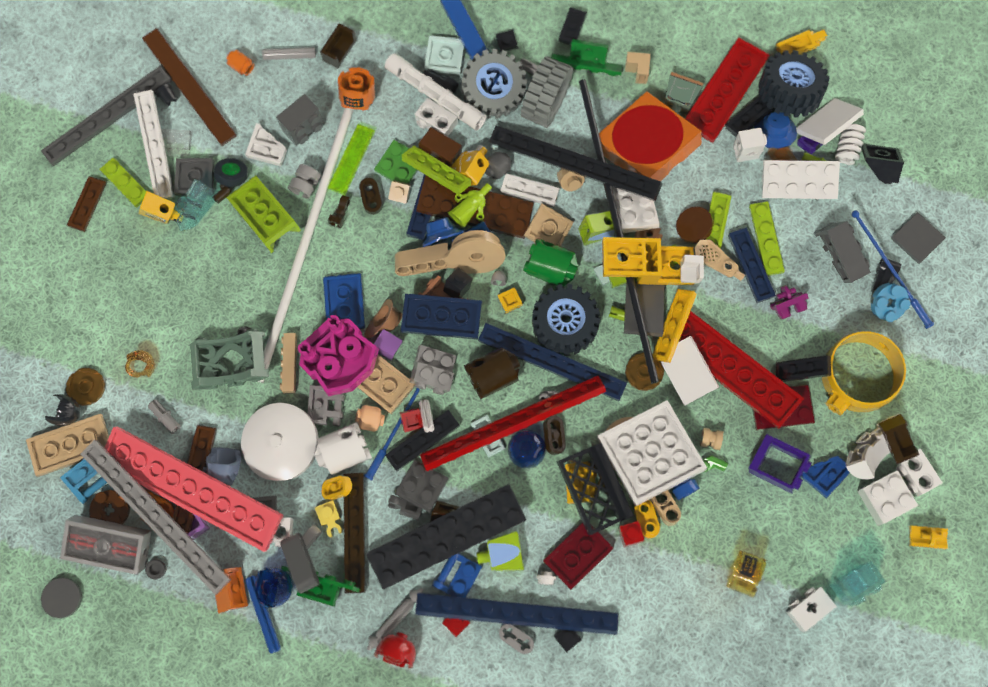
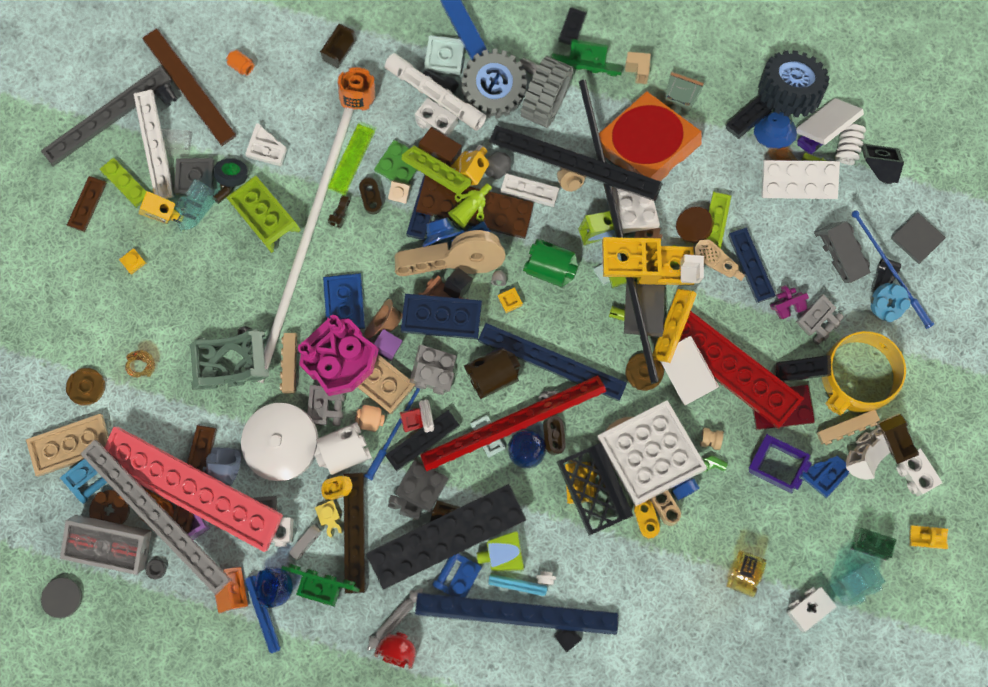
(67, 411): black hair -> none
(132, 261): none -> yellow plate
(164, 416): light grey axle -> none
(289, 53): light grey axle -> none
(299, 562): dark grey beam -> none
(300, 120): dark grey brick -> none
(304, 181): light grey wheel -> none
(455, 626): red plate -> none
(506, 40): black plate -> none
(518, 585): none -> medium azure axle
(519, 634): light grey beam -> none
(548, 226): tan tile -> none
(566, 341): black wheel -> none
(577, 556): dark red plate -> none
(631, 534): red brick -> none
(726, 89): red plate -> none
(749, 144): white brick -> none
(766, 238): lime plate -> none
(802, 42): yellow hinge -> none
(816, 315): none -> light grey plate
(848, 427): none -> tan piece
(878, 544): none -> clear green hips
(887, 498): white brick -> none

